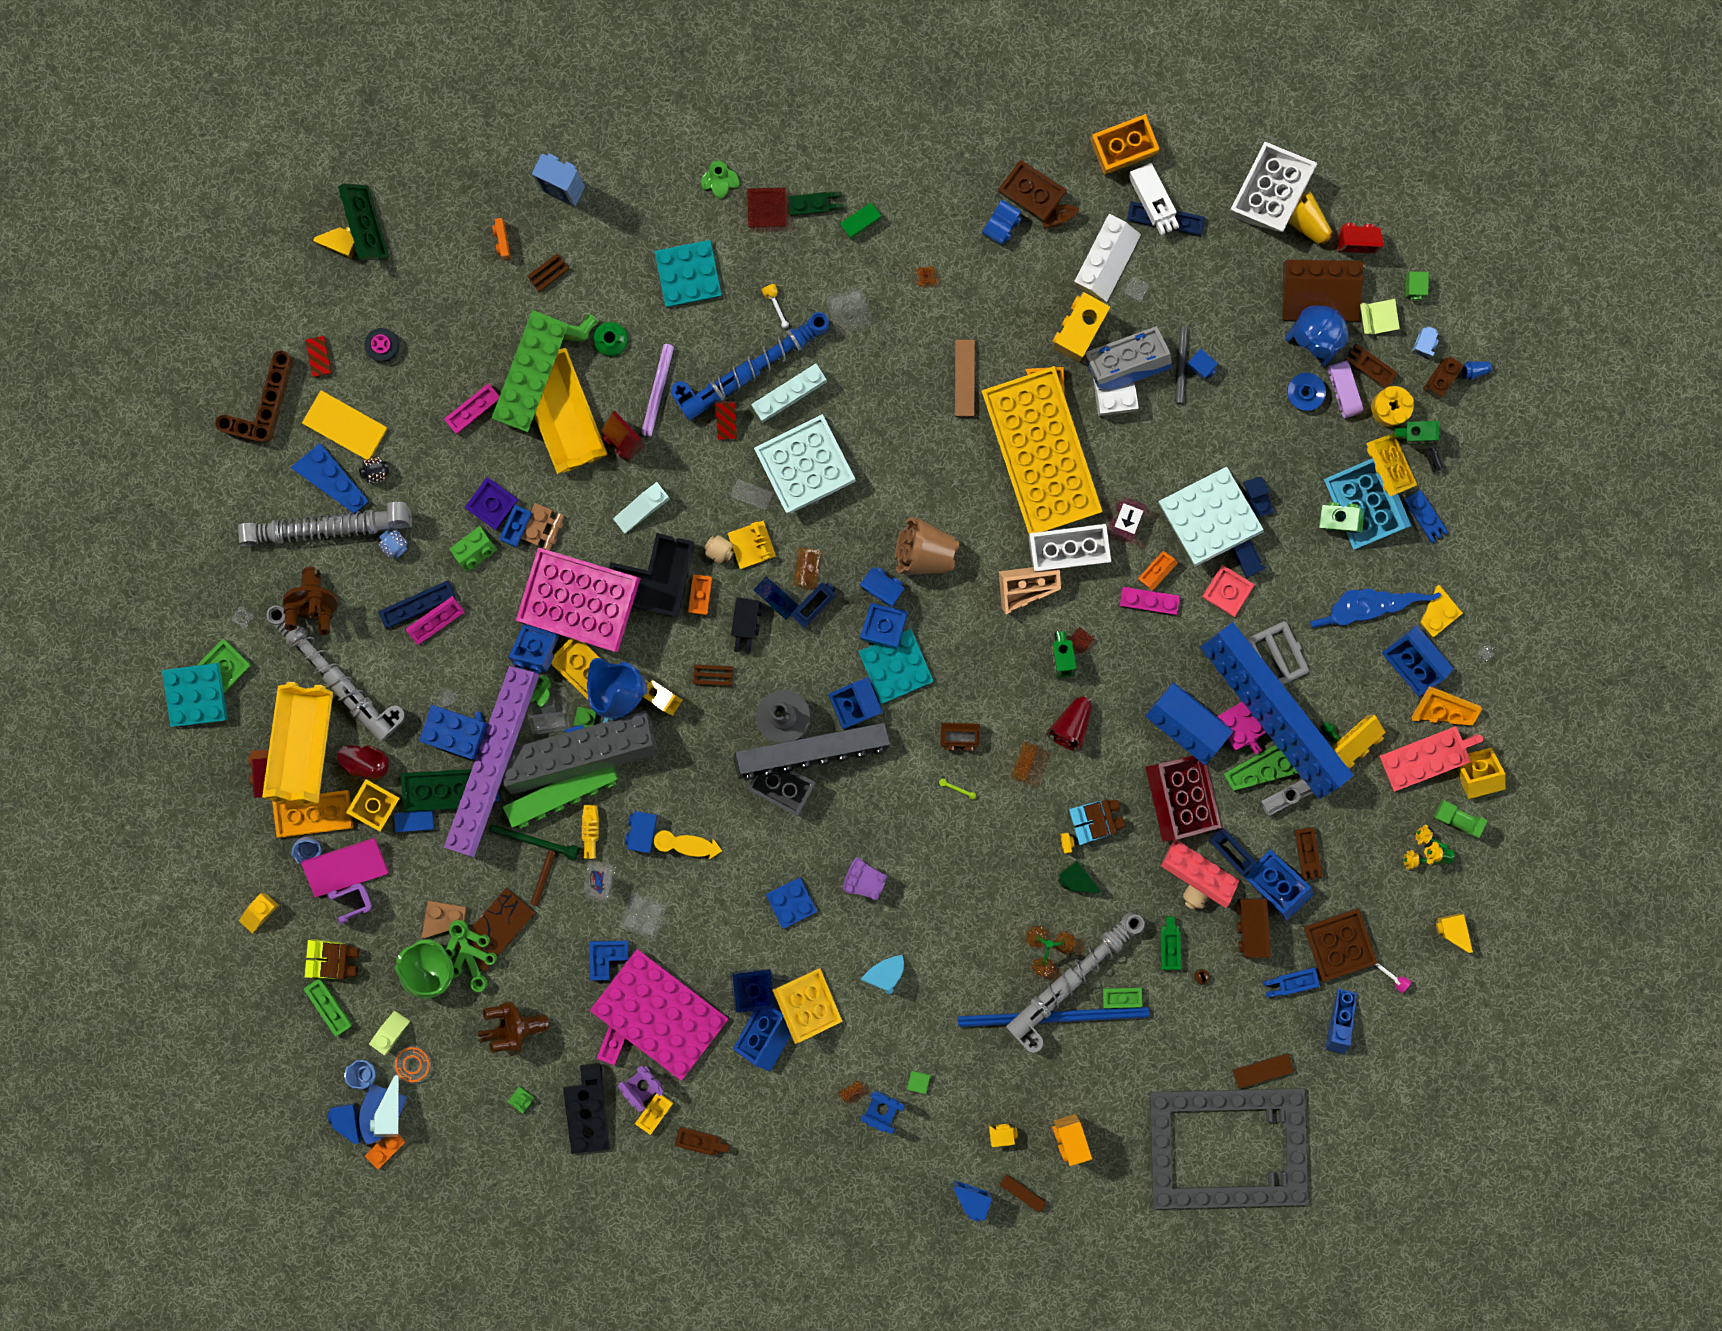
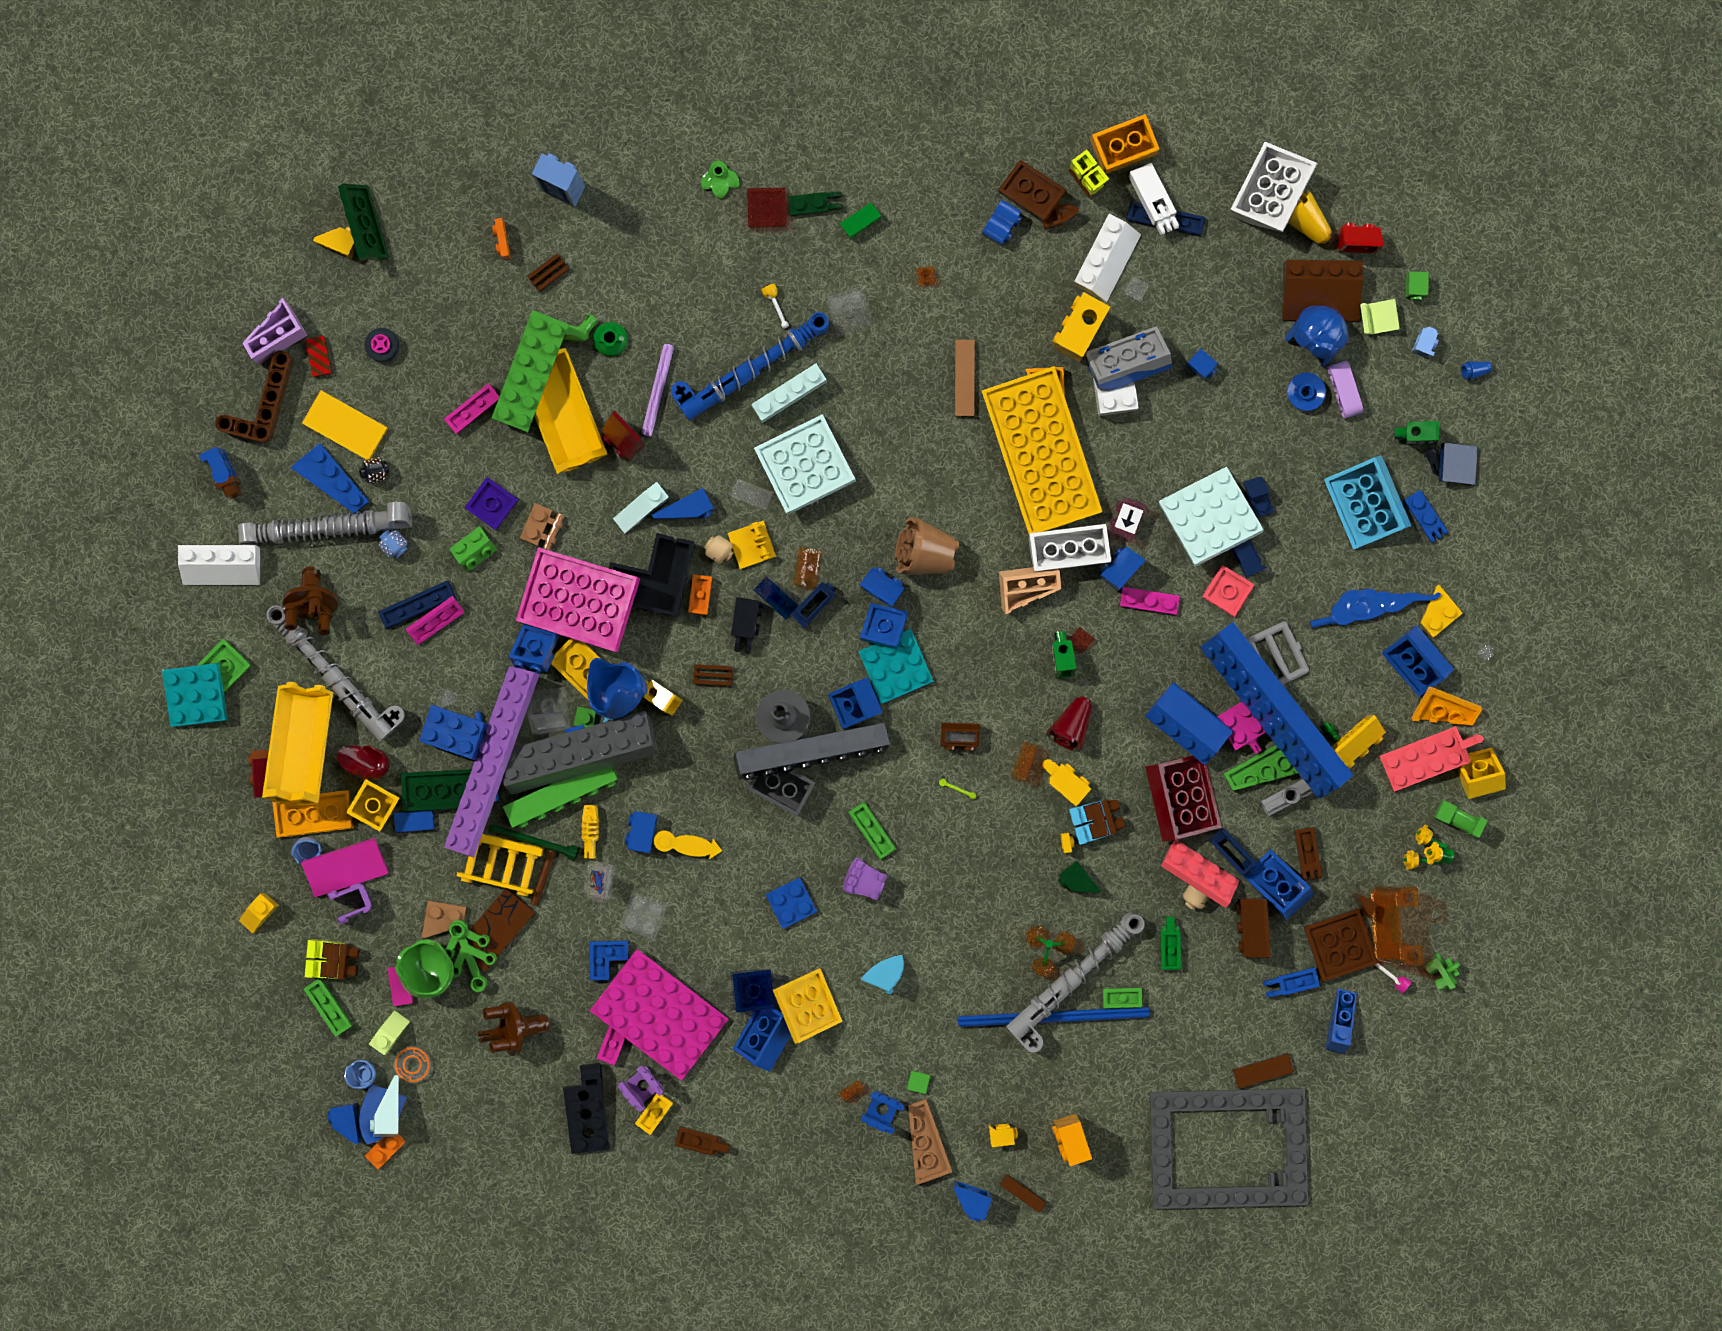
(219, 564): none -> white slope
(222, 472): none -> blue hips
(236, 618): clear plate -> none
(274, 334): none -> lavender wedge
(399, 994): none -> dark pink tile
(513, 849): none -> yellow fence
(515, 526): blue slope -> none
(521, 1099): bright green tile -> none
(541, 692): bright green plate -> none
(688, 273): teal plate -> none
(690, 507): none -> blue slope
(726, 419): tile -> none
(872, 830): none -> bright green tile
(927, 1147): none -> medium nougat wing
(1066, 782): none -> yellow hinge
(1089, 180): none -> neon yellow hips
(1121, 568): none -> blue slope
(1157, 570): orange plate -> none
(1181, 365): dark grey bar -> none
(1197, 976): reddish brown hinge -> none
(1330, 518): brick -> none
(1365, 905): none -> reddish brown slope
(1371, 366): reddish brown hinge -> none
(1382, 410): yellow brick -> none
(1387, 925): none -> clear orange windscreen
(1391, 464): yellow plate -> none
(1443, 377): reddish brown window -> none
(1447, 979): none -> bright green hips
(1455, 930): yellow slope -> none
(1458, 464): none -> tile

